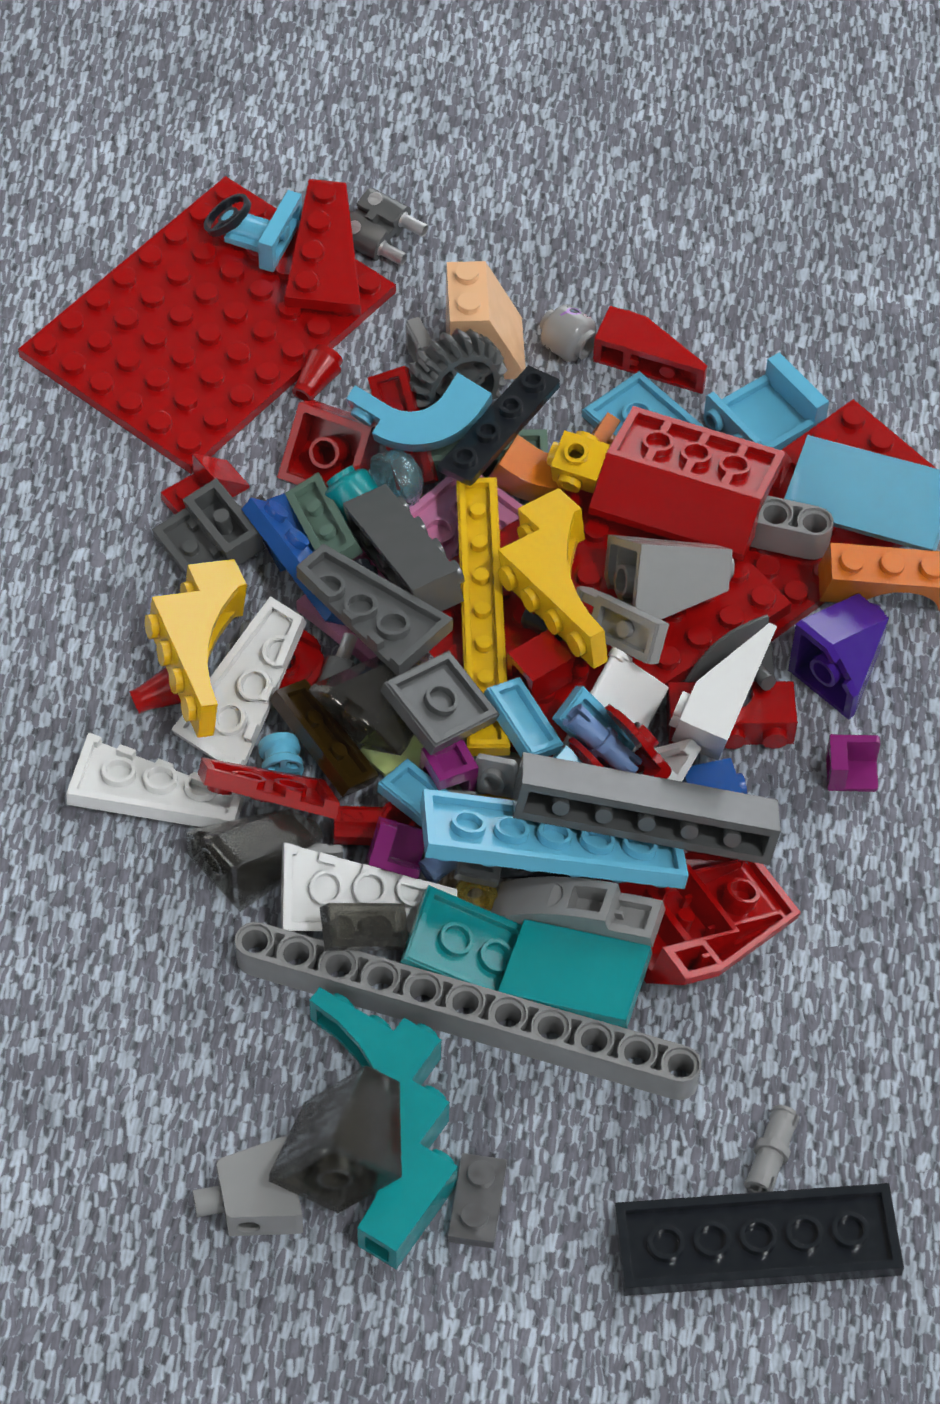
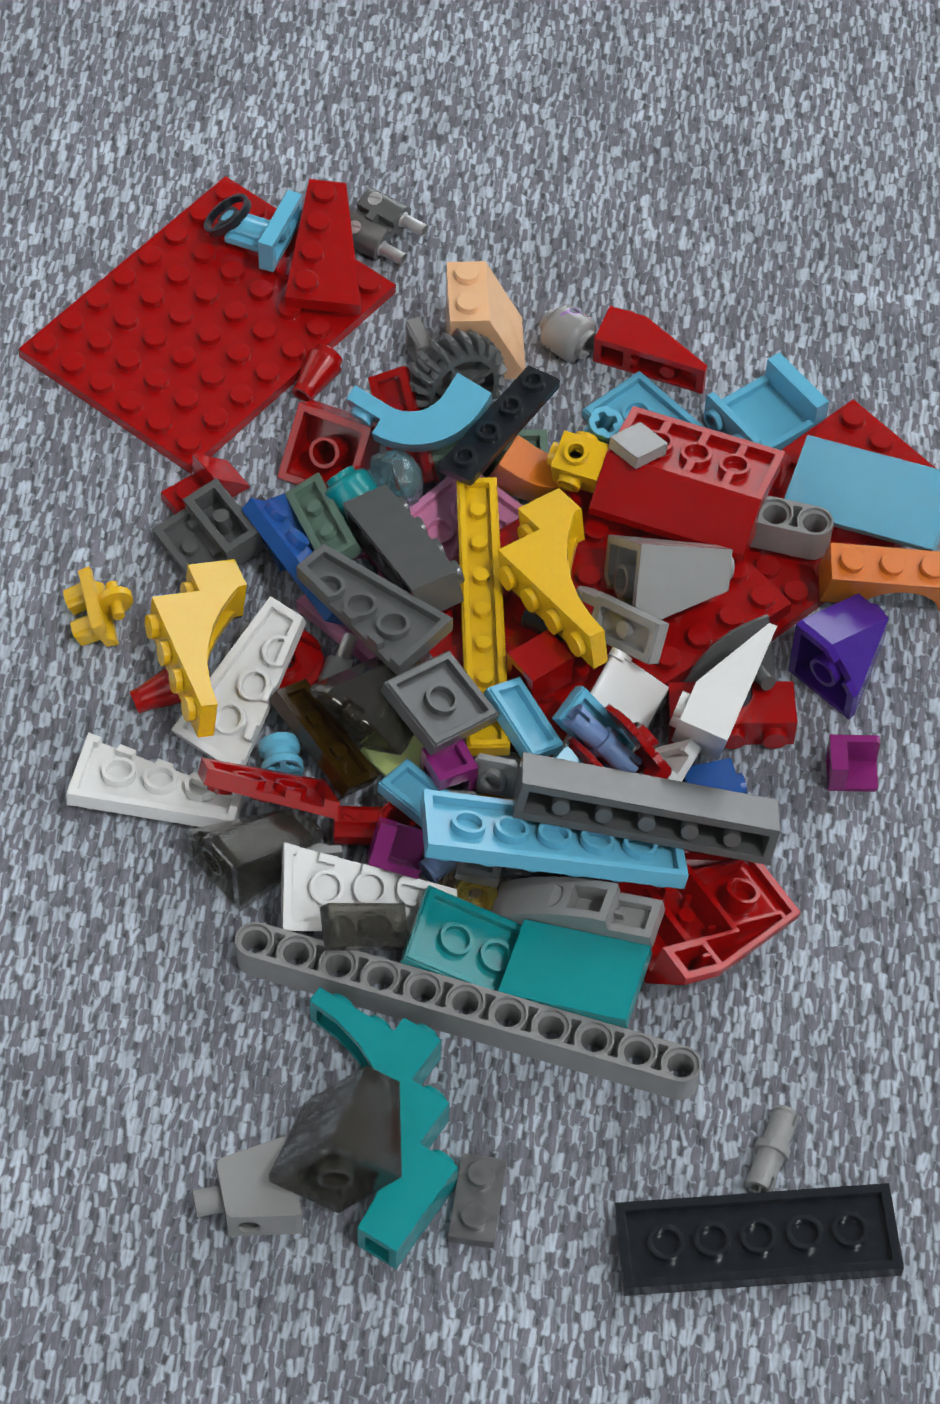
(102, 605): none -> yellow hips
(604, 423): none -> medium azure bush
(638, 445): none -> light grey tile

